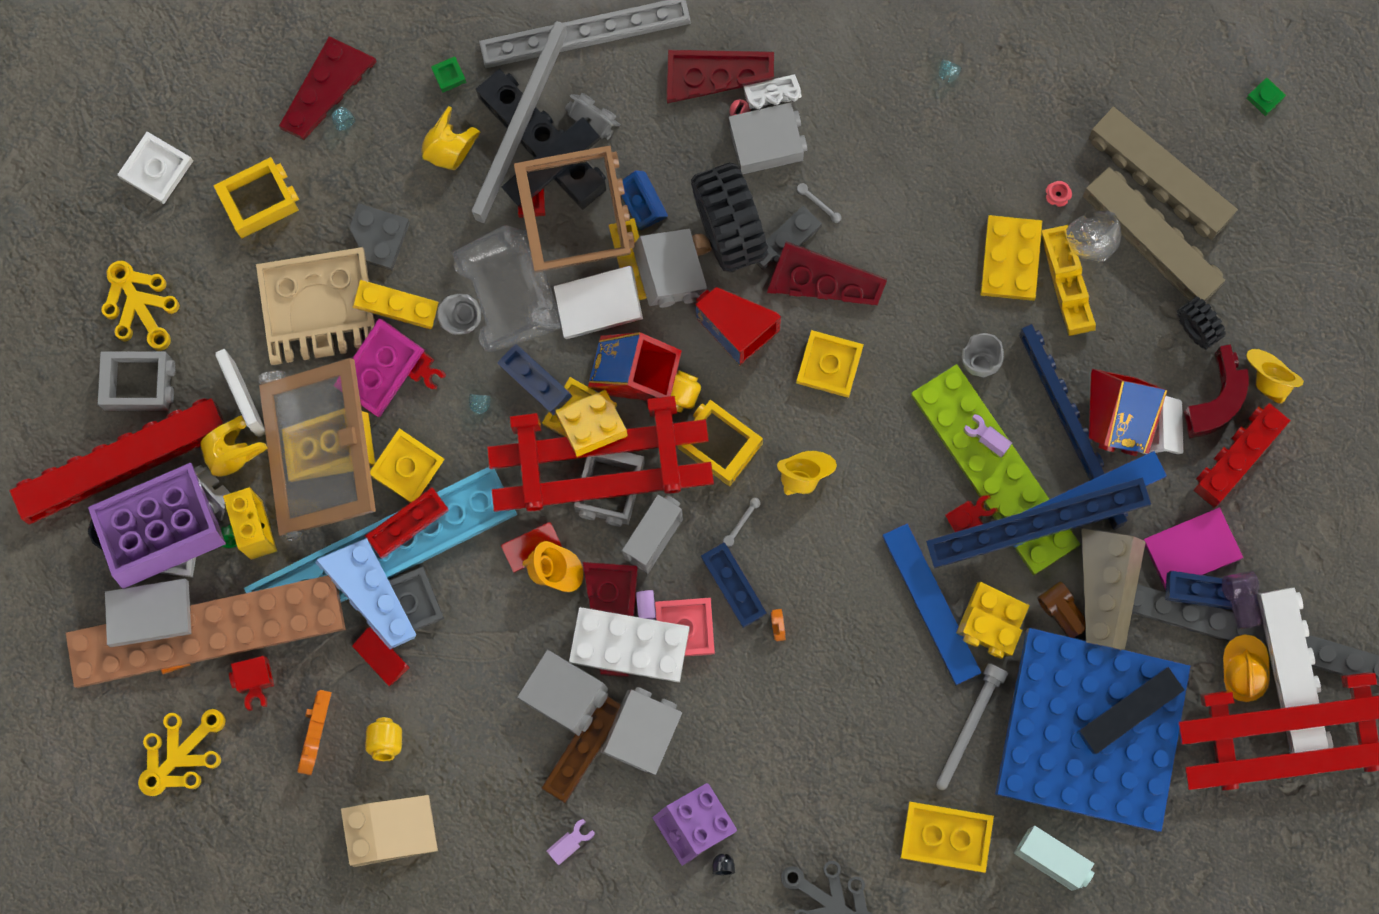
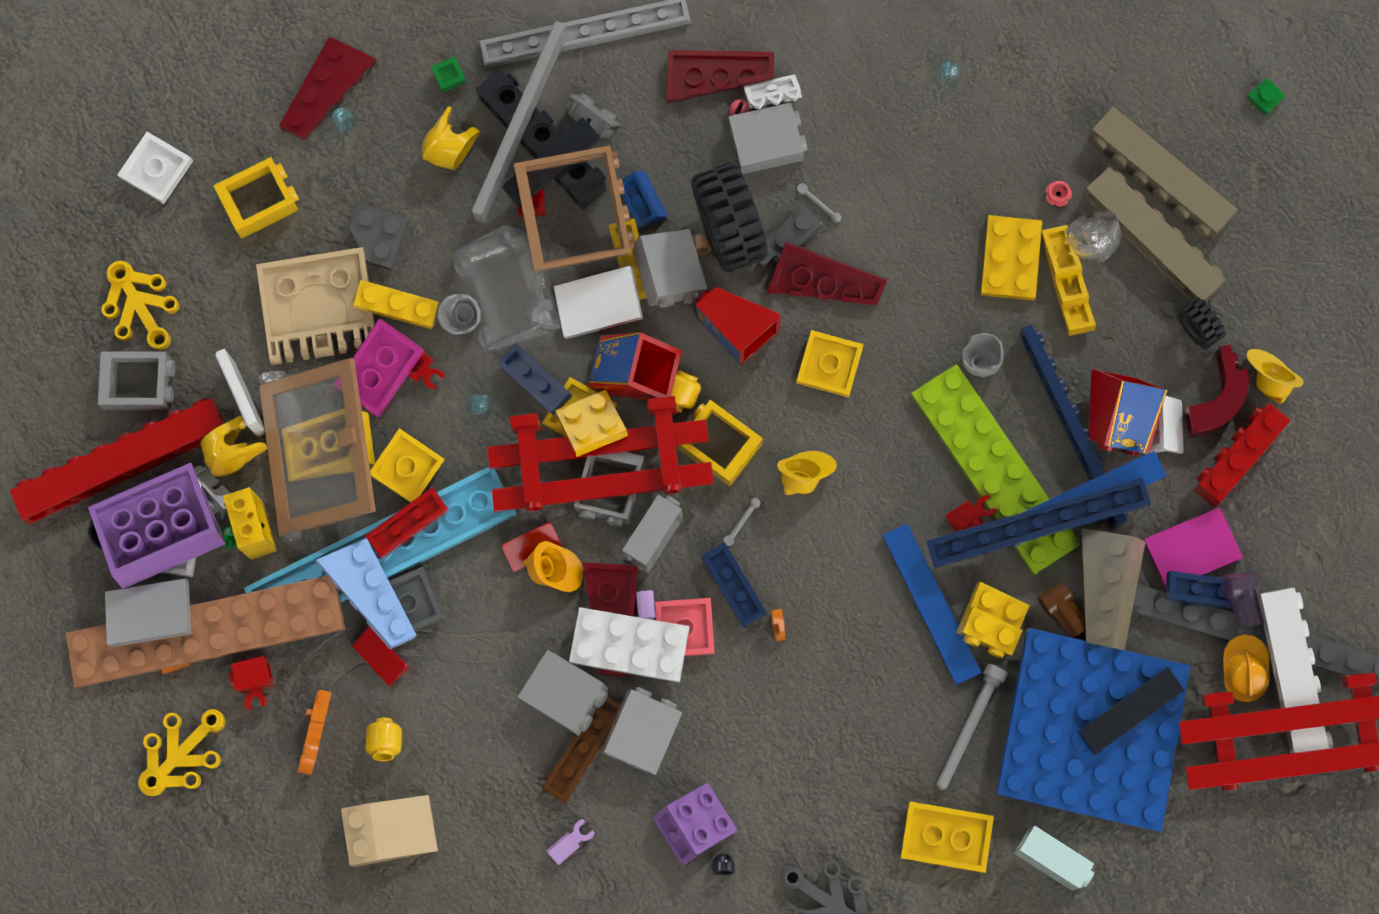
(988, 436): lavender bar -> none

